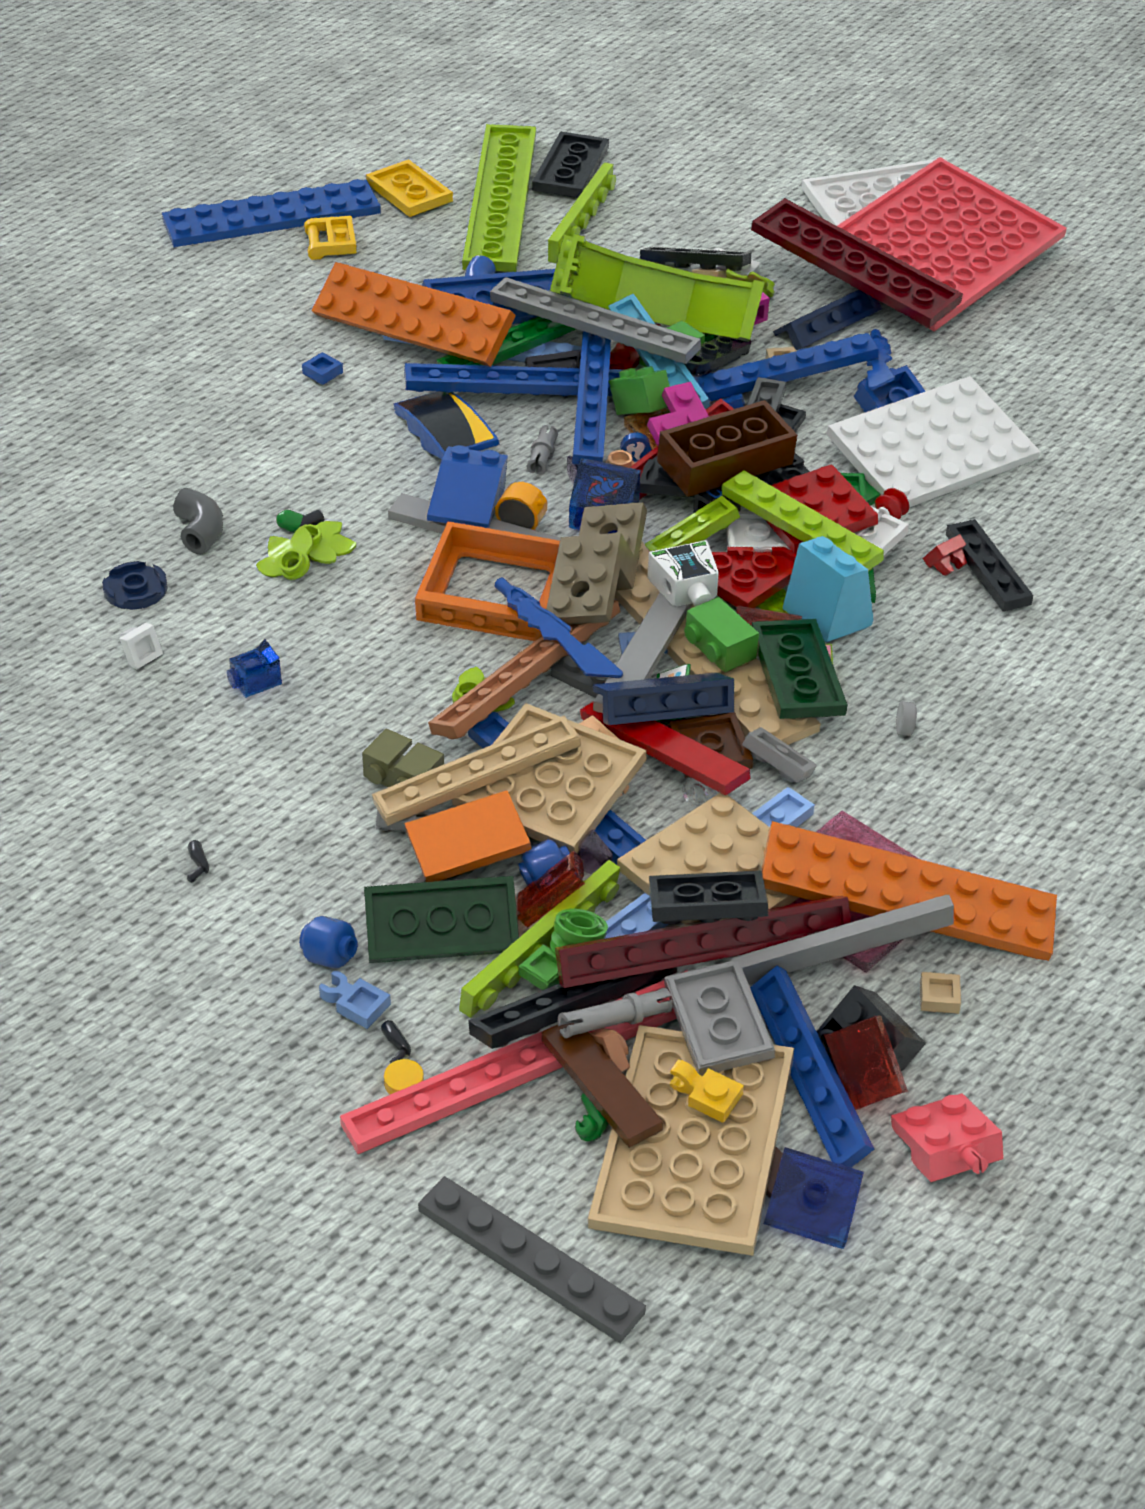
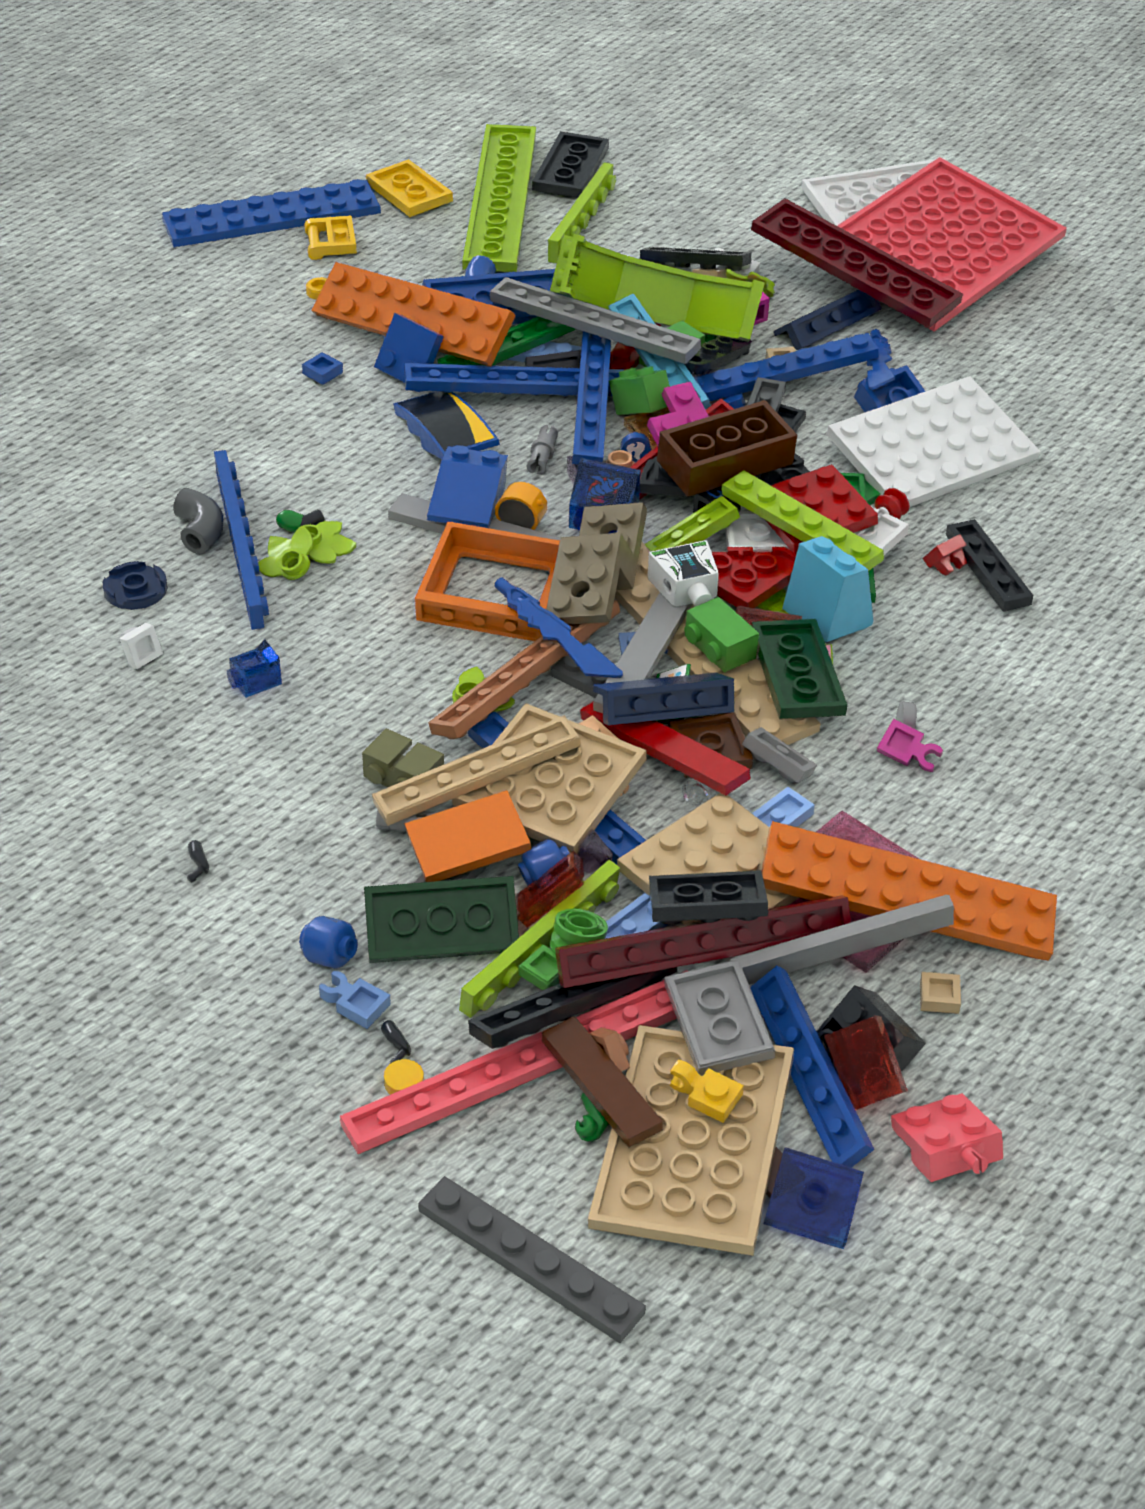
(242, 545): none -> blue plate
(314, 287): none -> yellow tile
(407, 343): none -> blue plate
(629, 1009): light grey pin -> none
(904, 743): none -> dark pink plate

